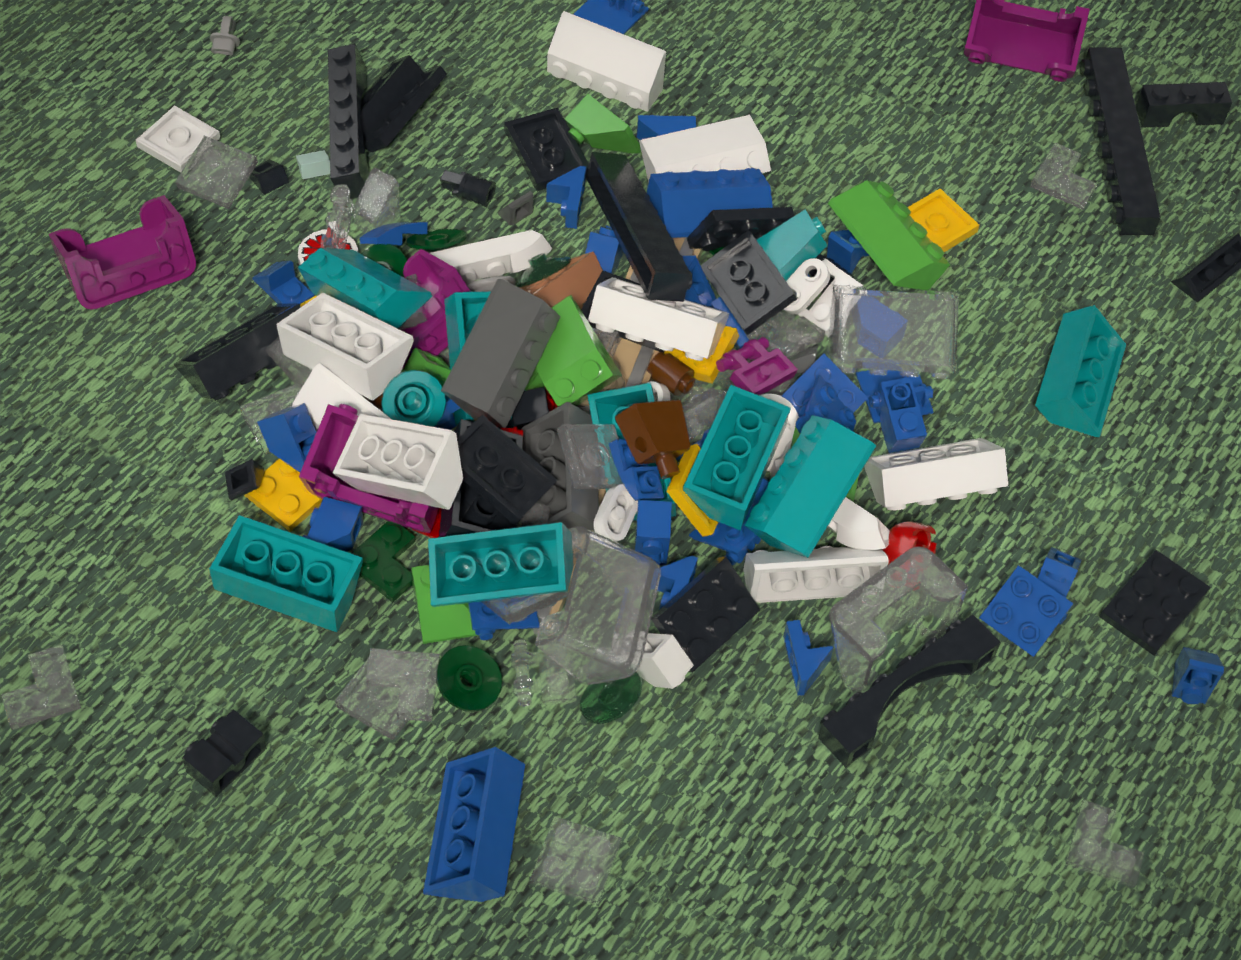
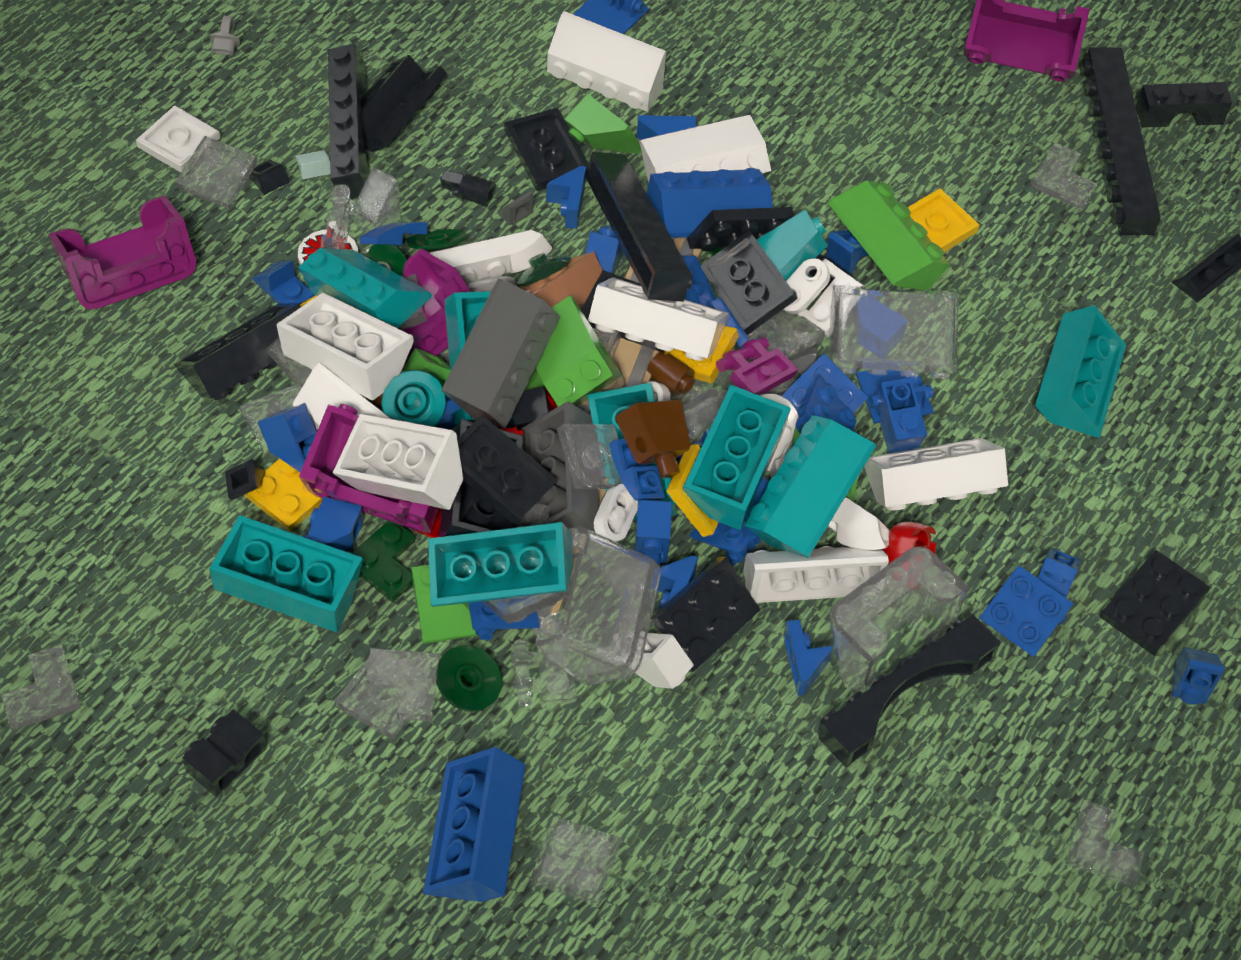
(610, 699): clear green dish -> none

